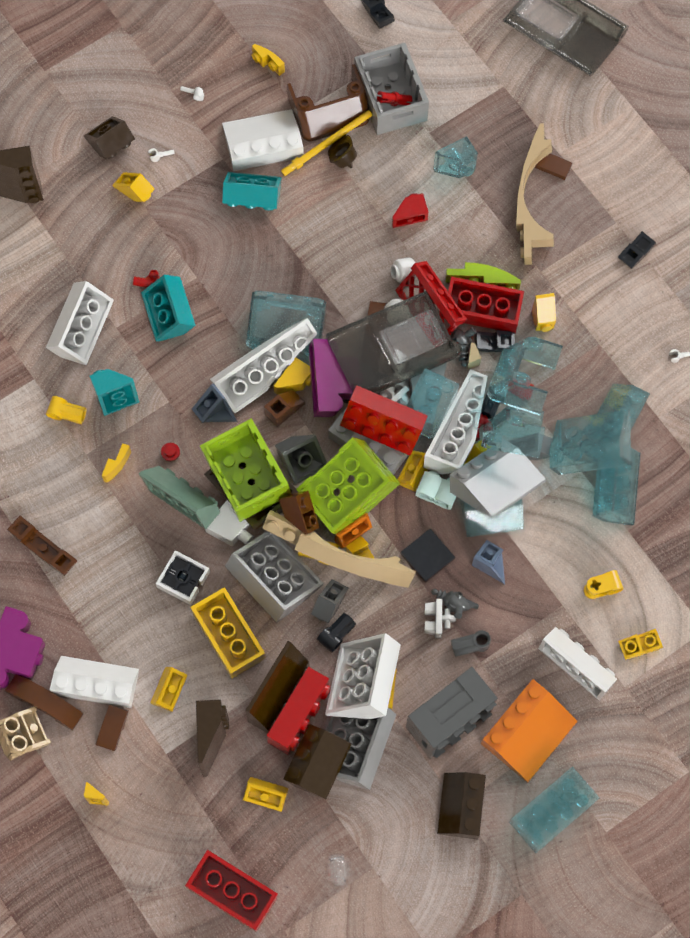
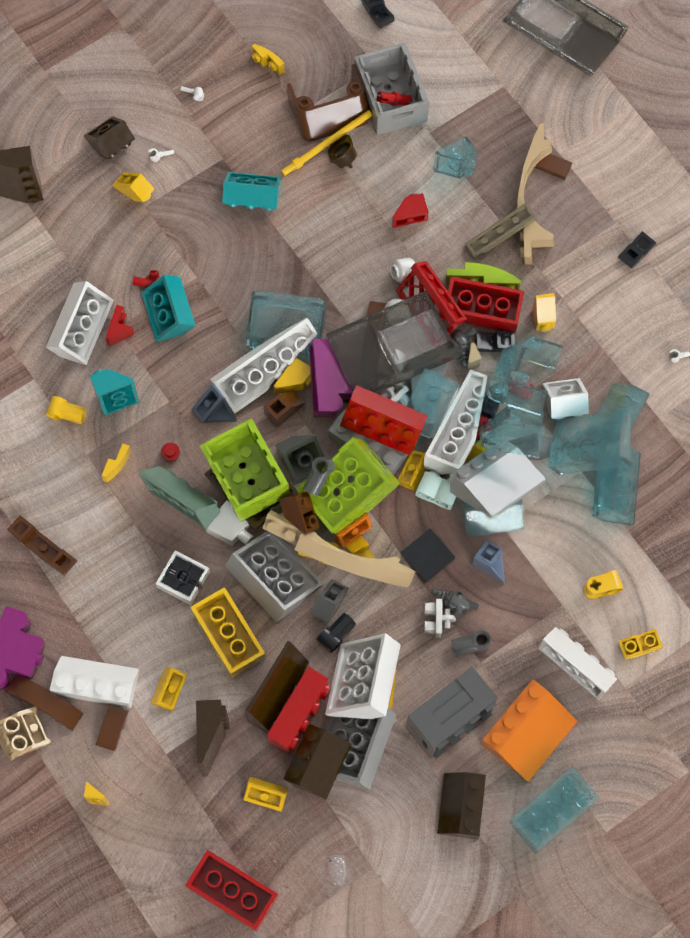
(117, 329): none -> red slope
(263, 140): white slope -> none
(317, 476): none -> dark grey piece
(500, 231): none -> dark tan tile
(566, 398): none -> white slope

